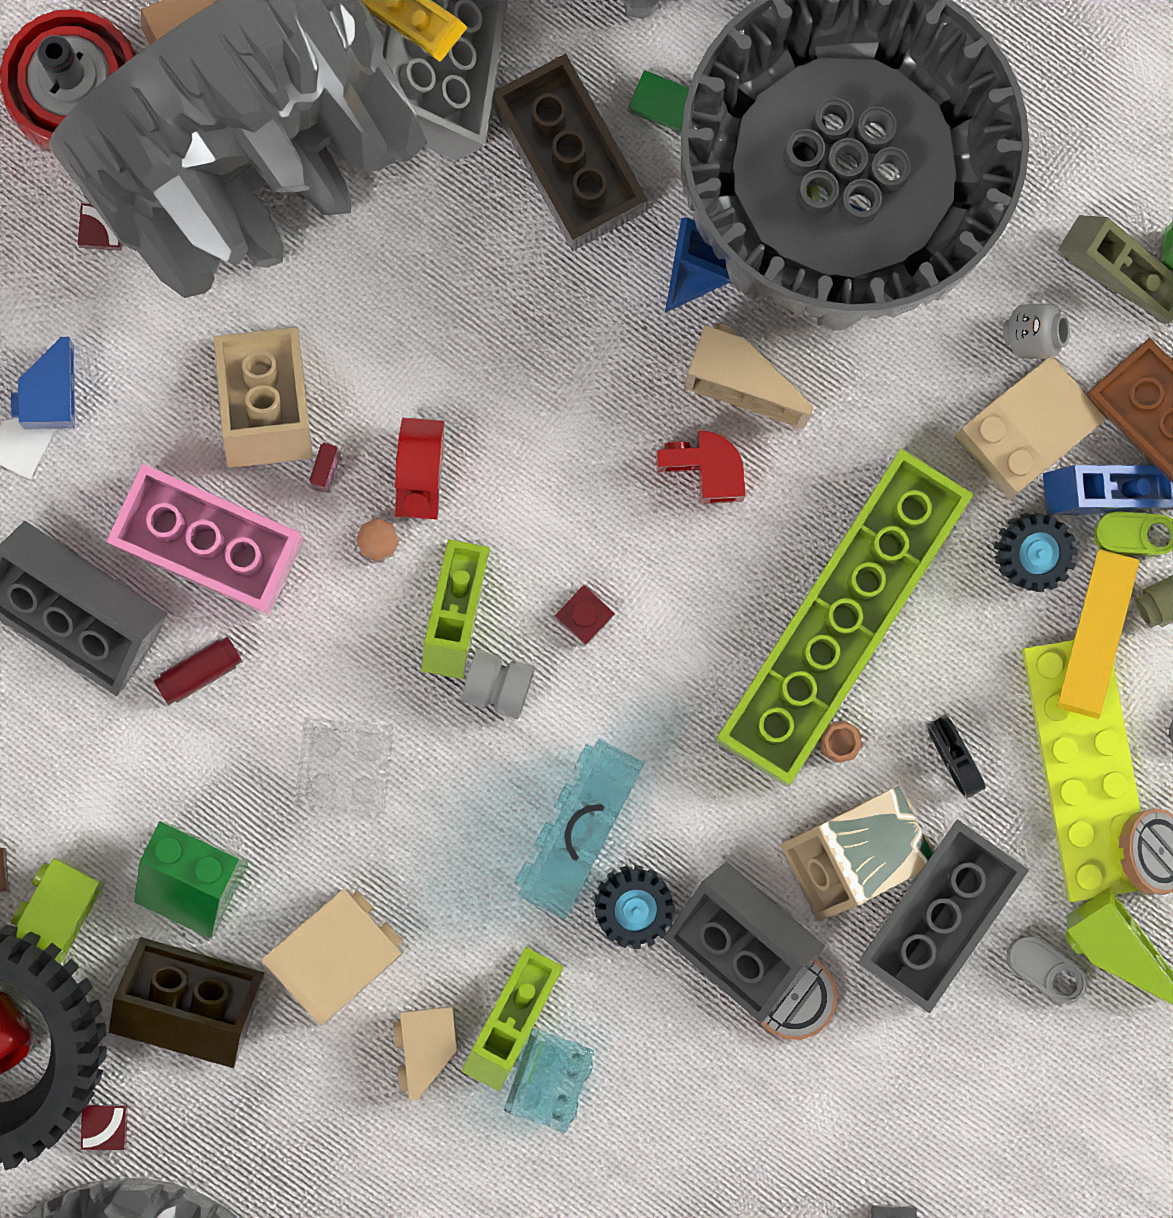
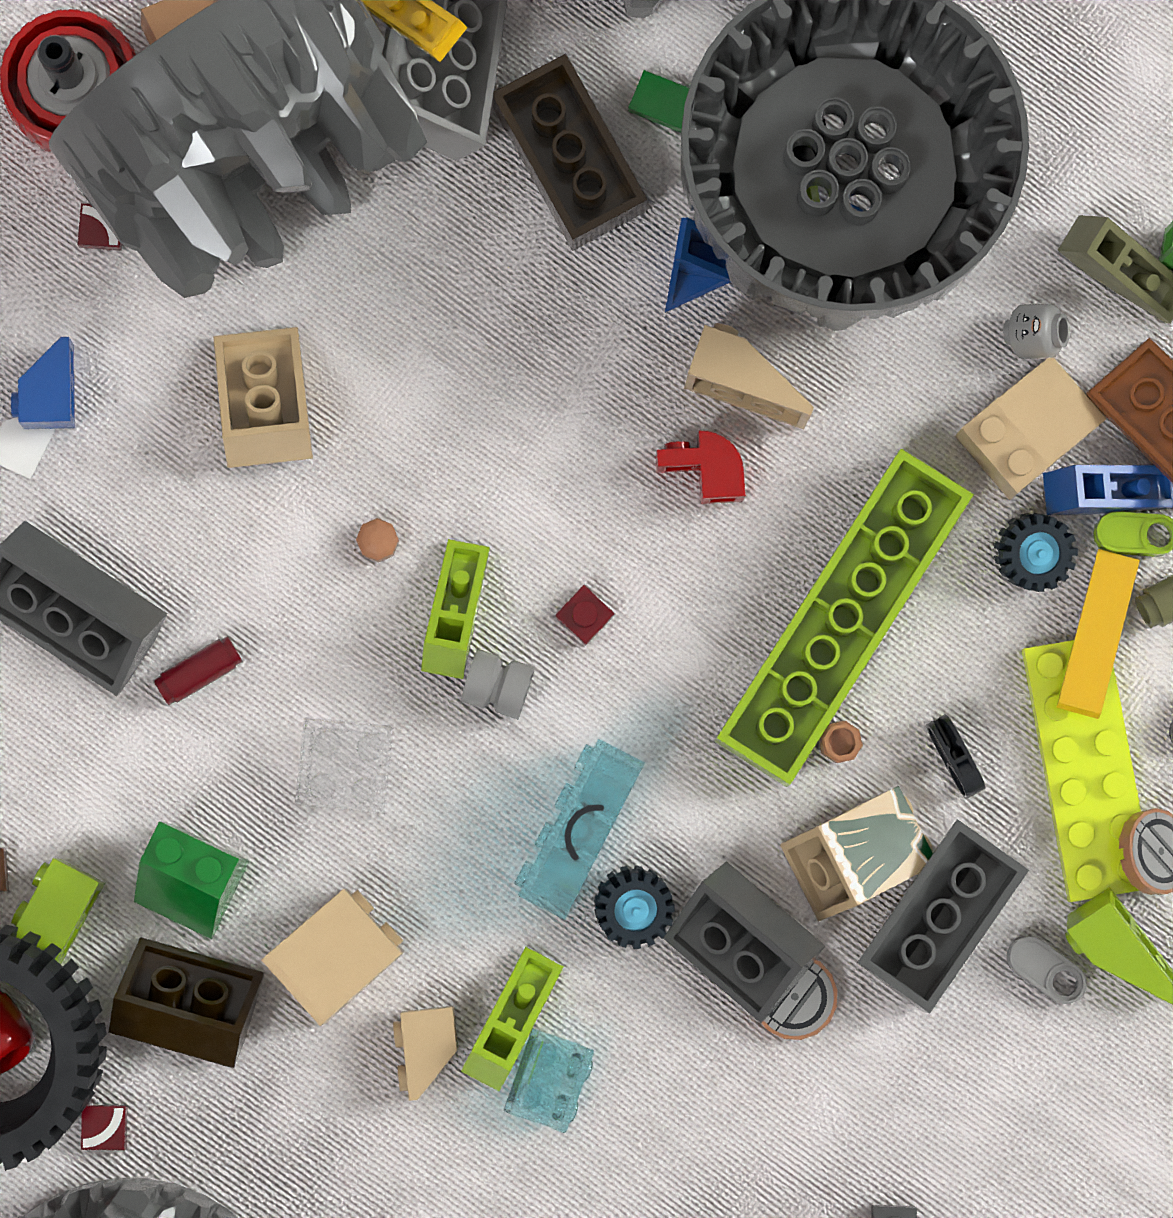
(205, 539): bright pink brick -> none
(324, 467): dark red tile -> none
(419, 468): red brick -> none

